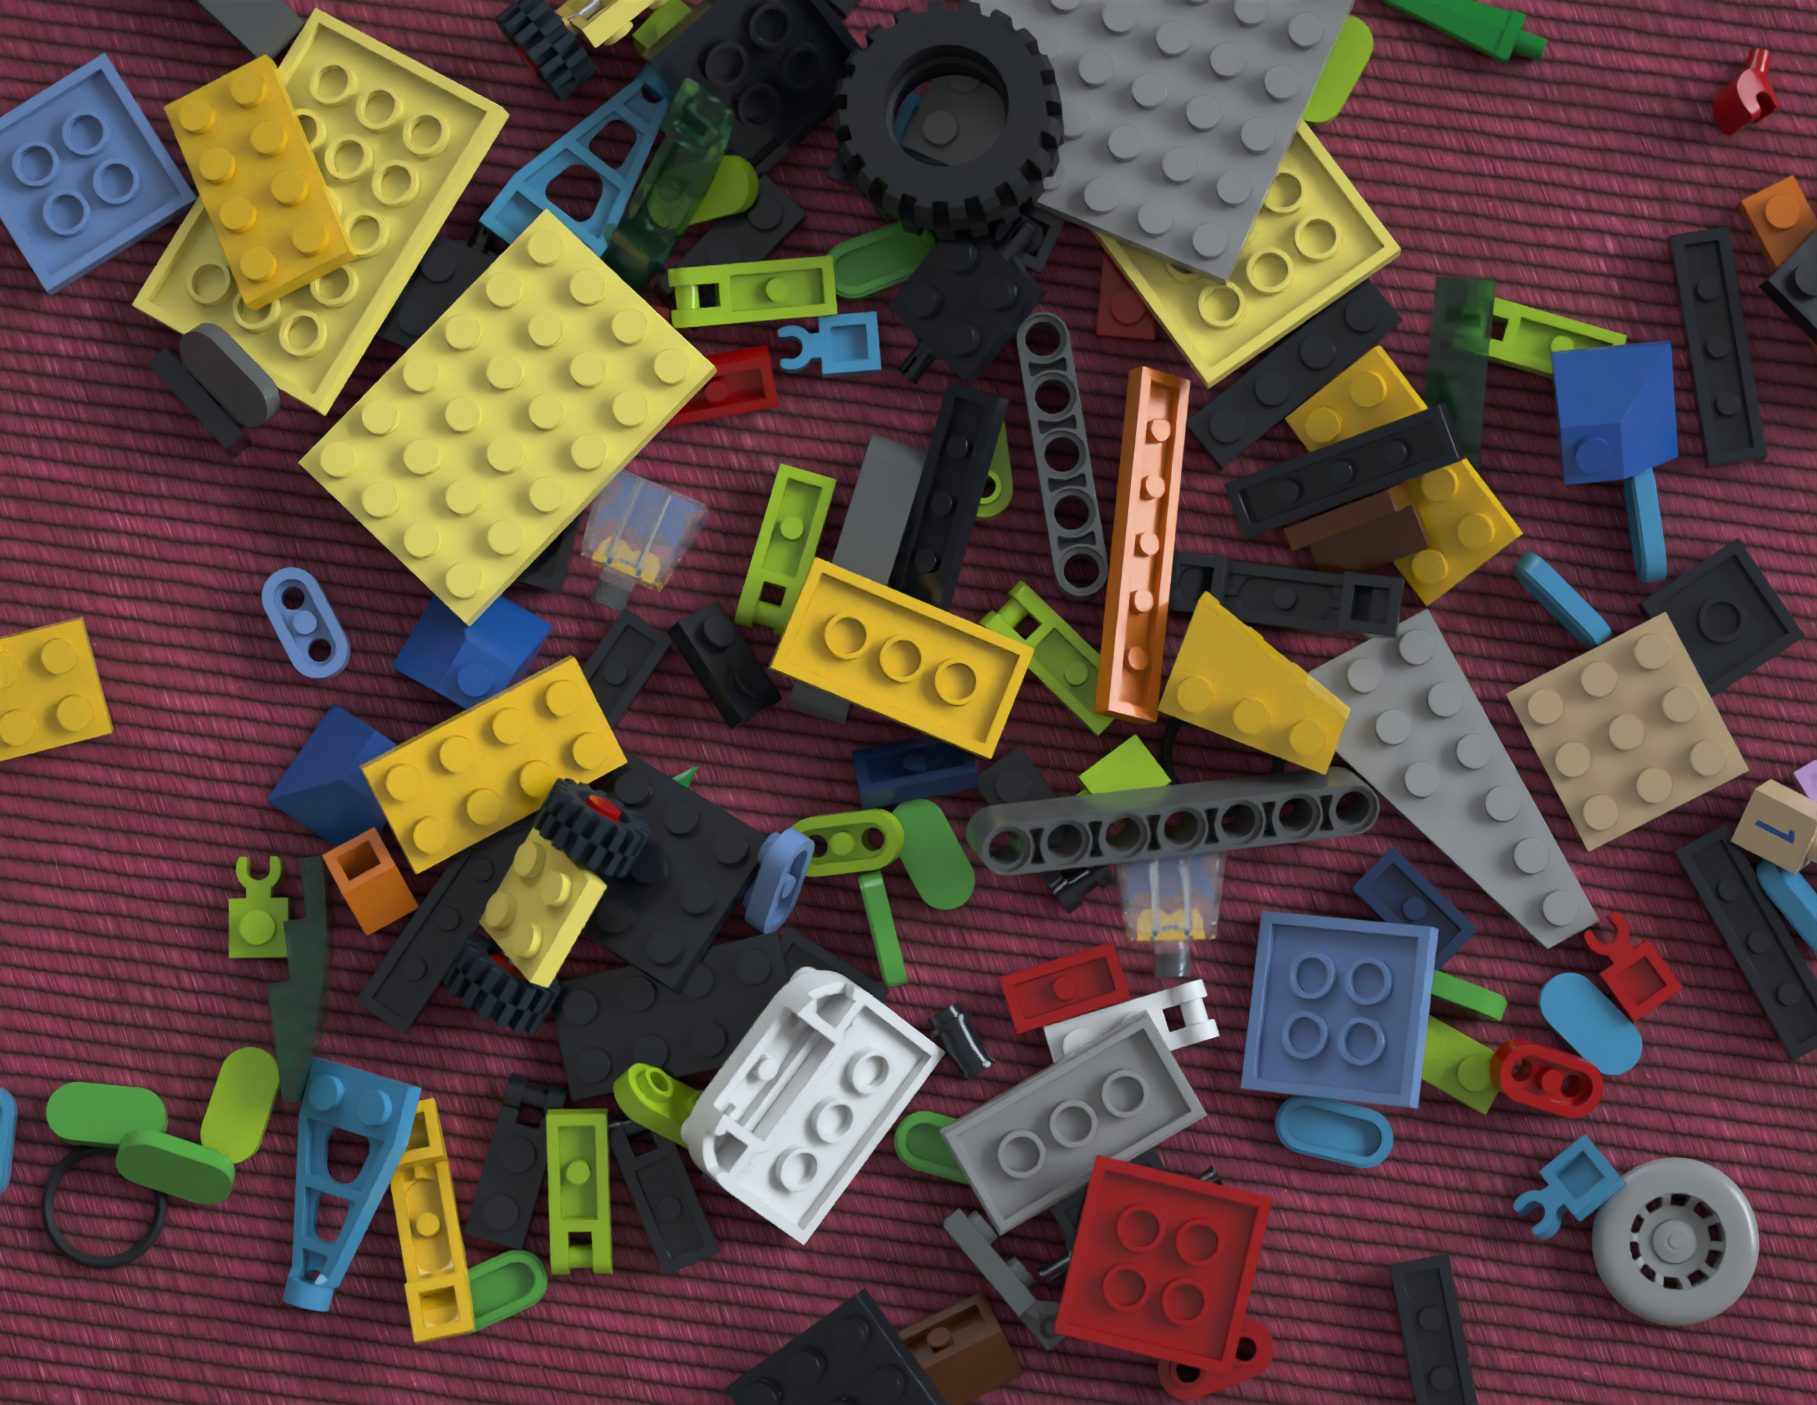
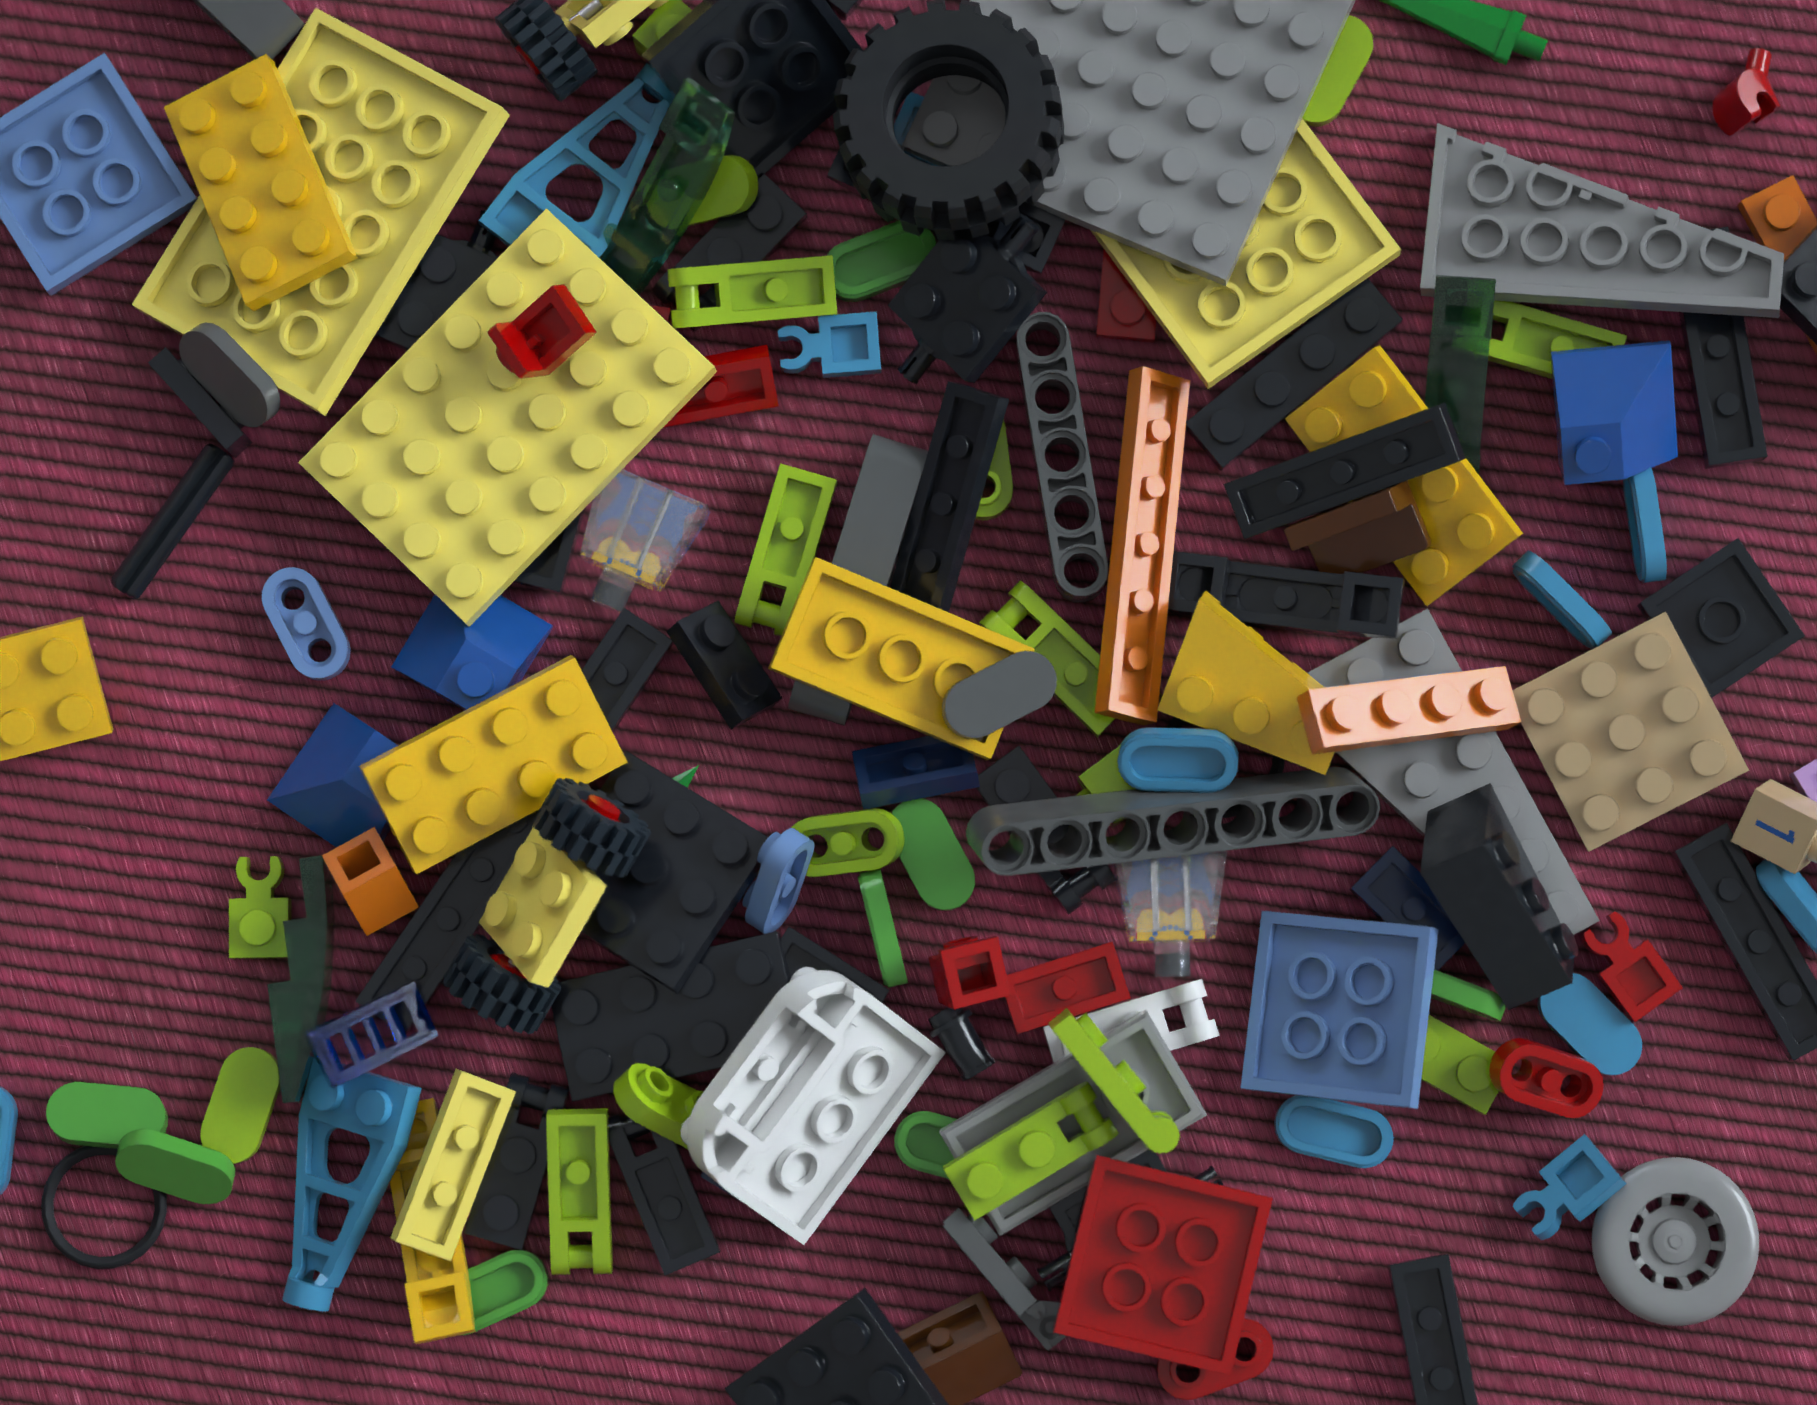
(172, 521): none -> black axle
(327, 1057): none -> clear blue slope
(453, 1165): none -> light yellow plate
(542, 334): none -> red bracket
(969, 972): none -> red brick
(999, 694): none -> dark grey tile
(1028, 1151): none -> lime plate
(1116, 1082): none -> lime plate
(1178, 760): none -> dark azure tile
(1408, 710): none -> plate
(1496, 898): none -> black wedge
(1581, 242): none -> light grey wing

